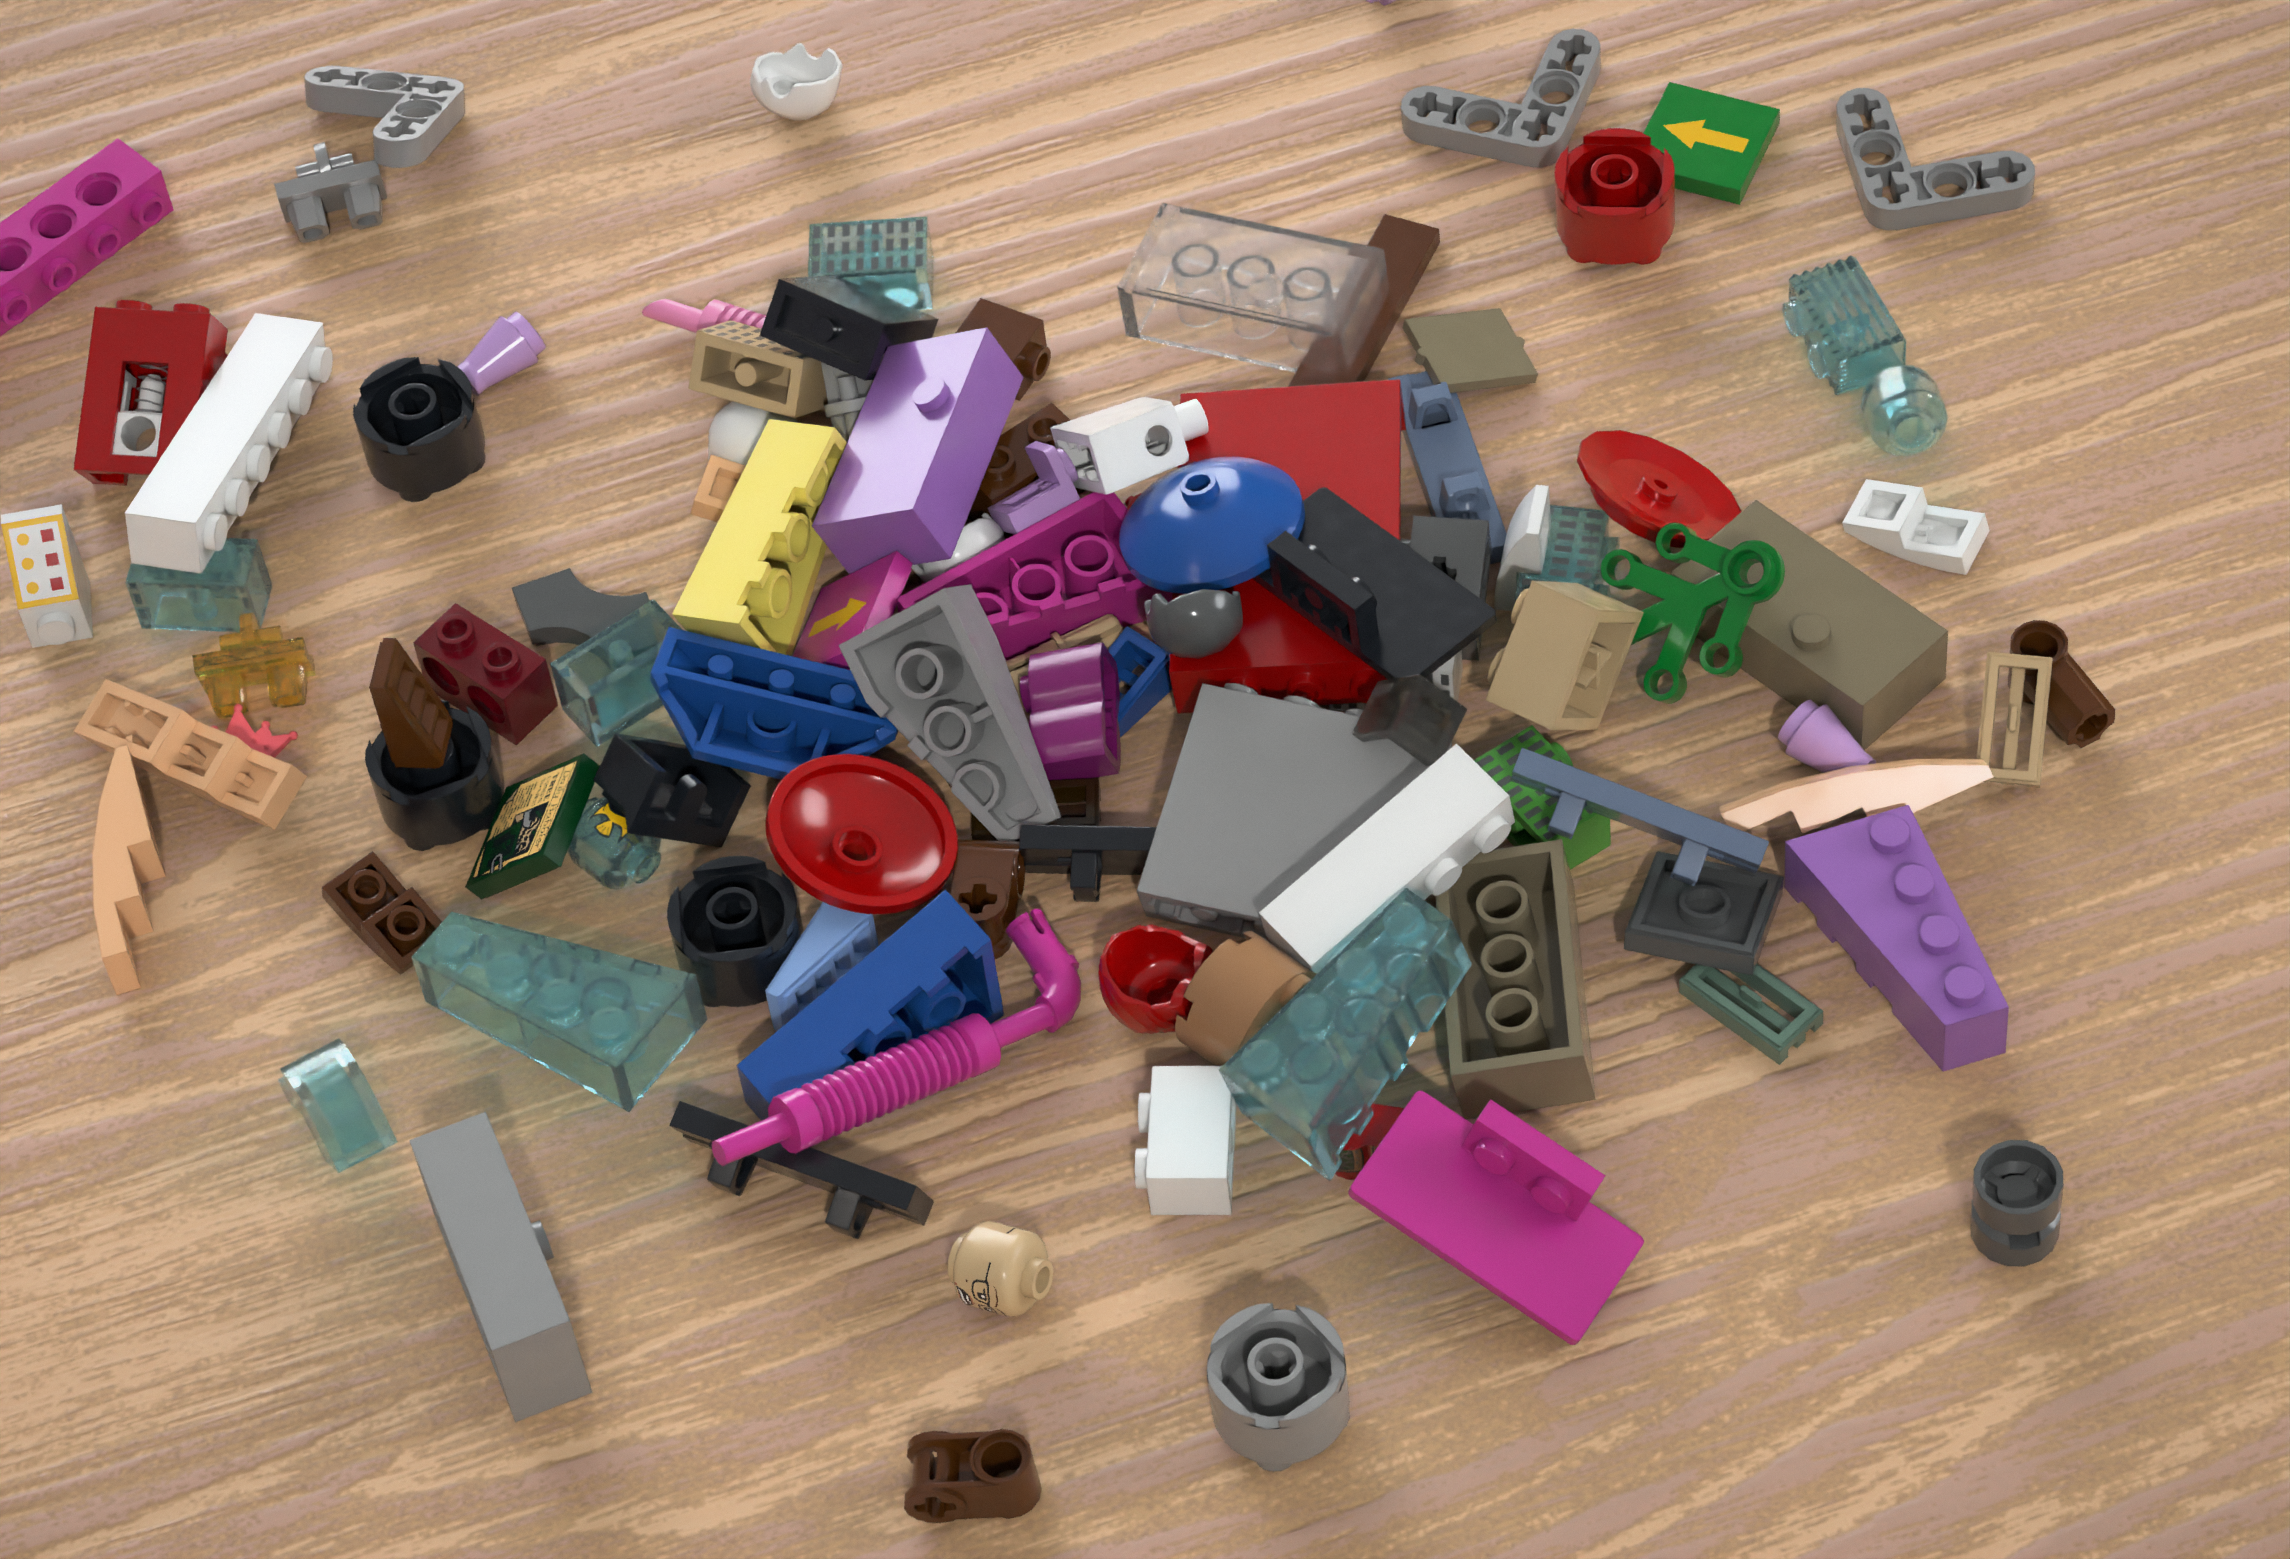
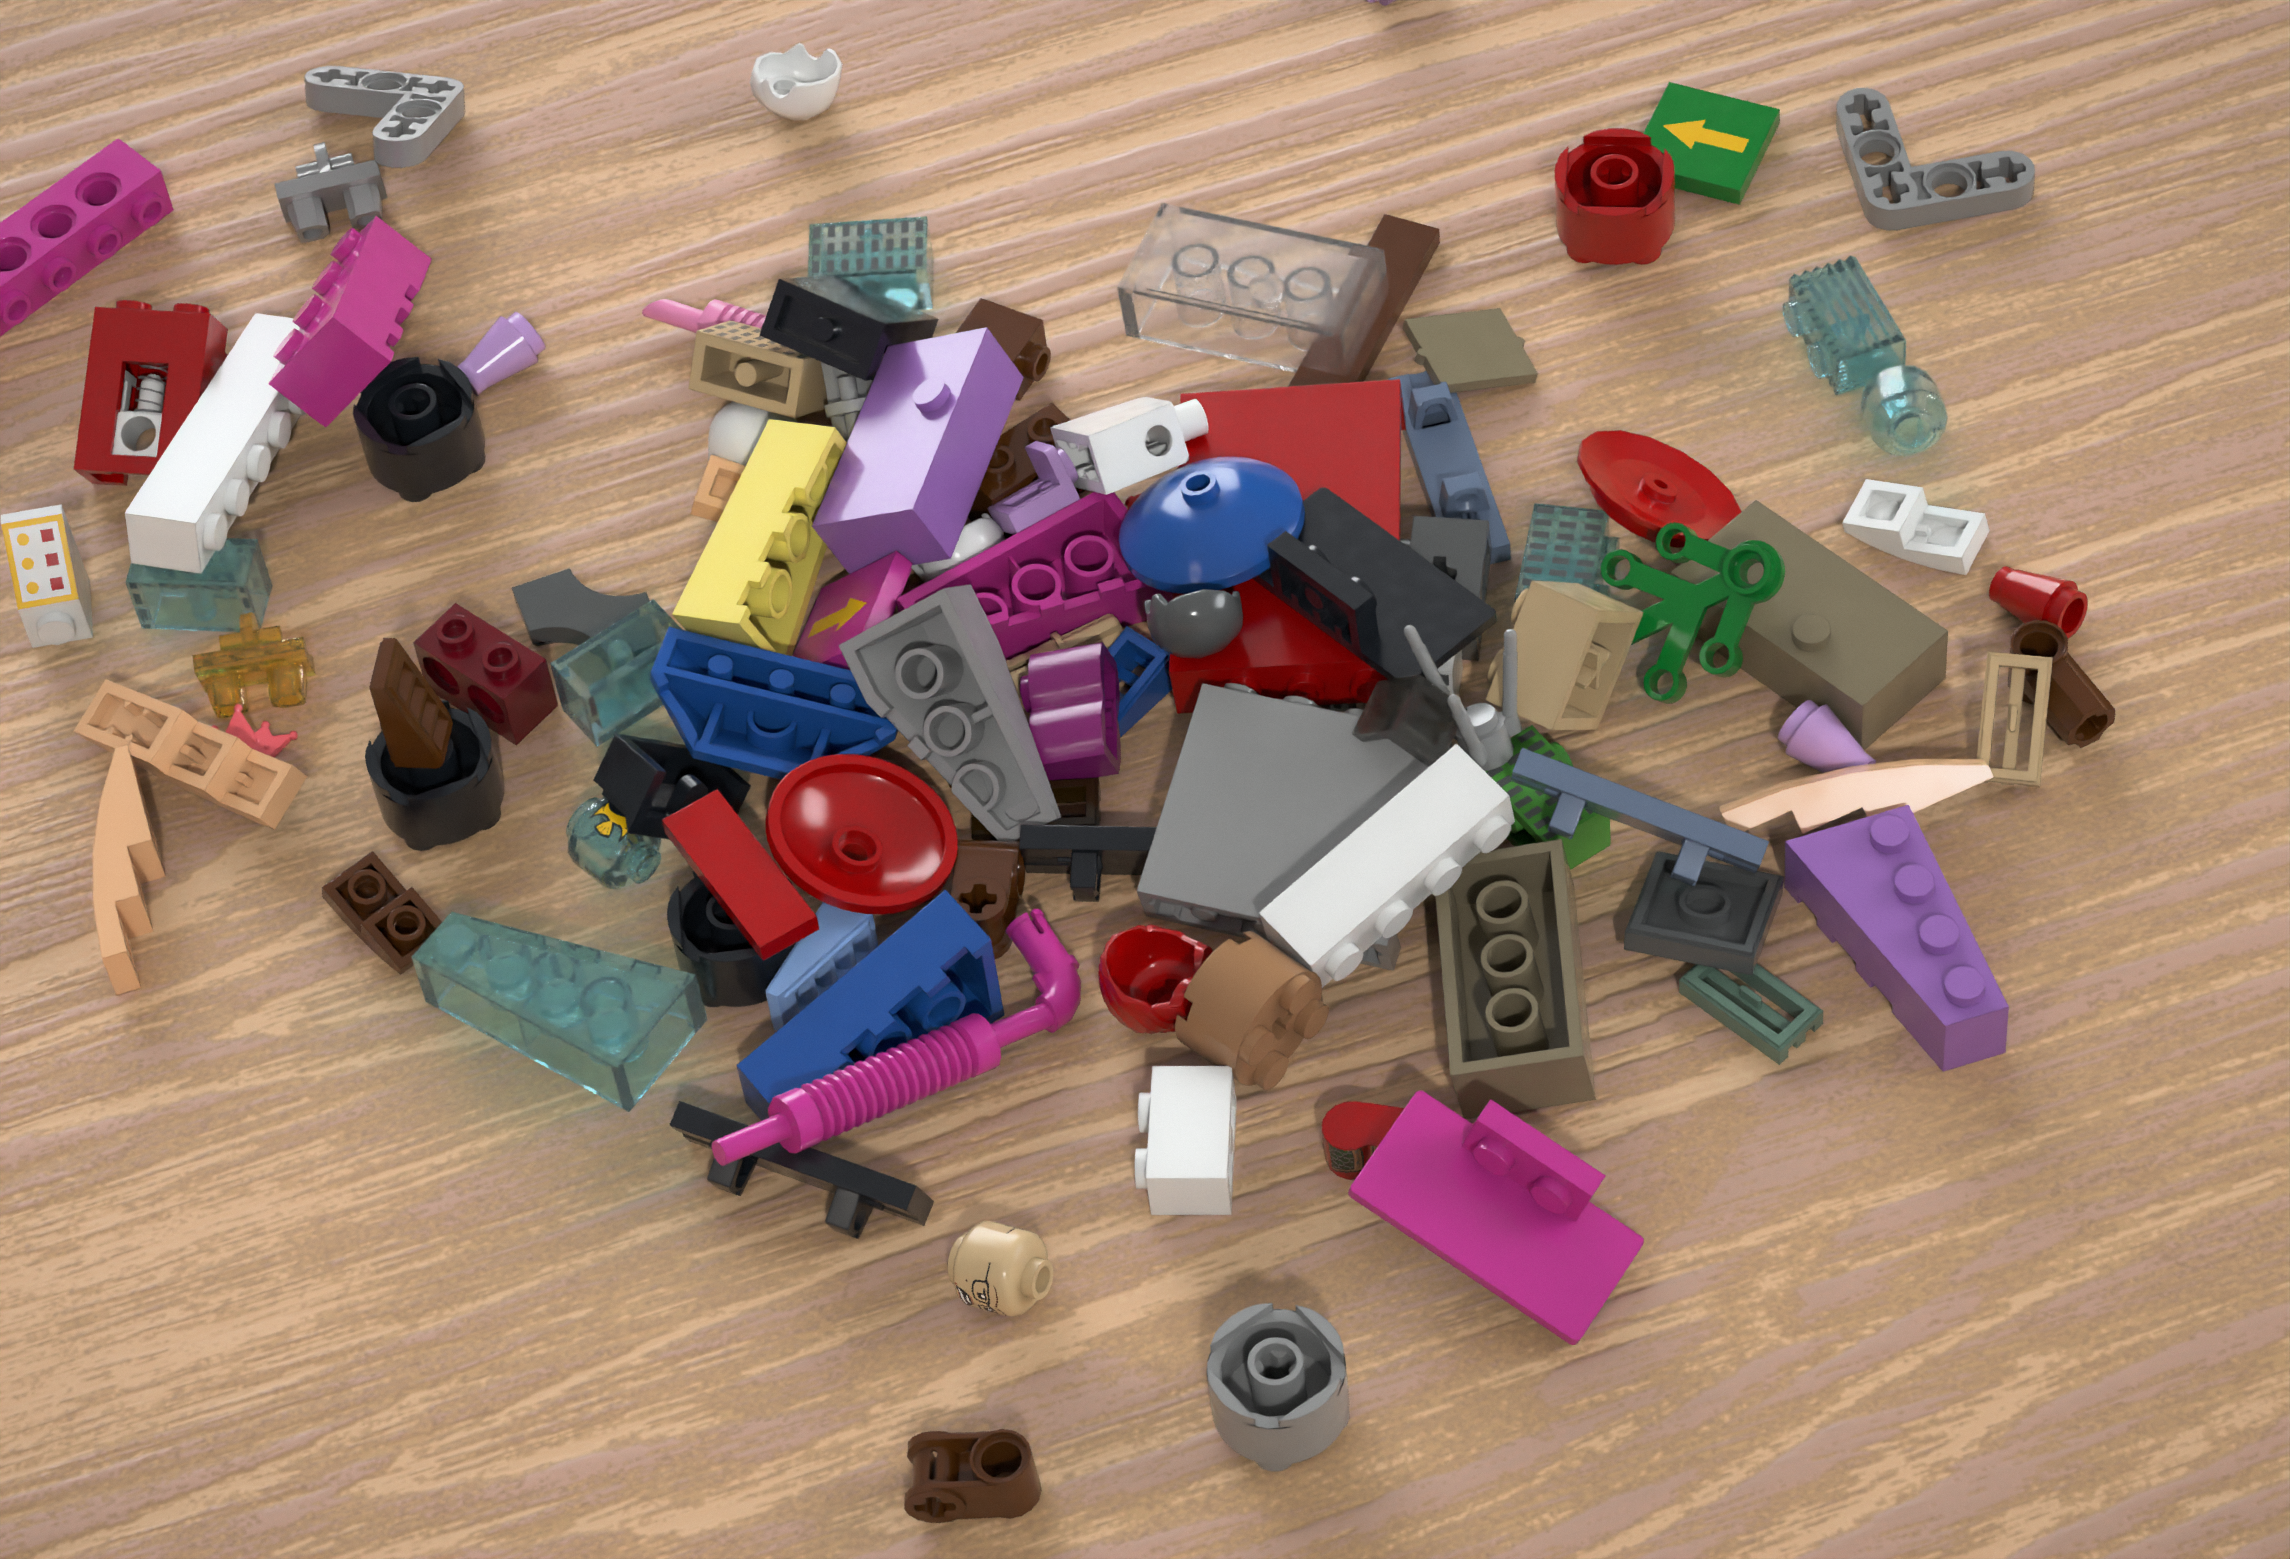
(337, 1105): clear light blue brick -> none
(351, 322): none -> dark pink wedge
(501, 1266): light grey brick -> none
(533, 827): tile -> none
(740, 874): none -> red tile
(1348, 1032): clear light blue wedge -> none
(1481, 729): none -> light grey plant
(1517, 123): light grey beam -> none
(1524, 545): white slope -> none
(2016, 1203): dark grey wheel -> none
(2040, 598): none -> red cone

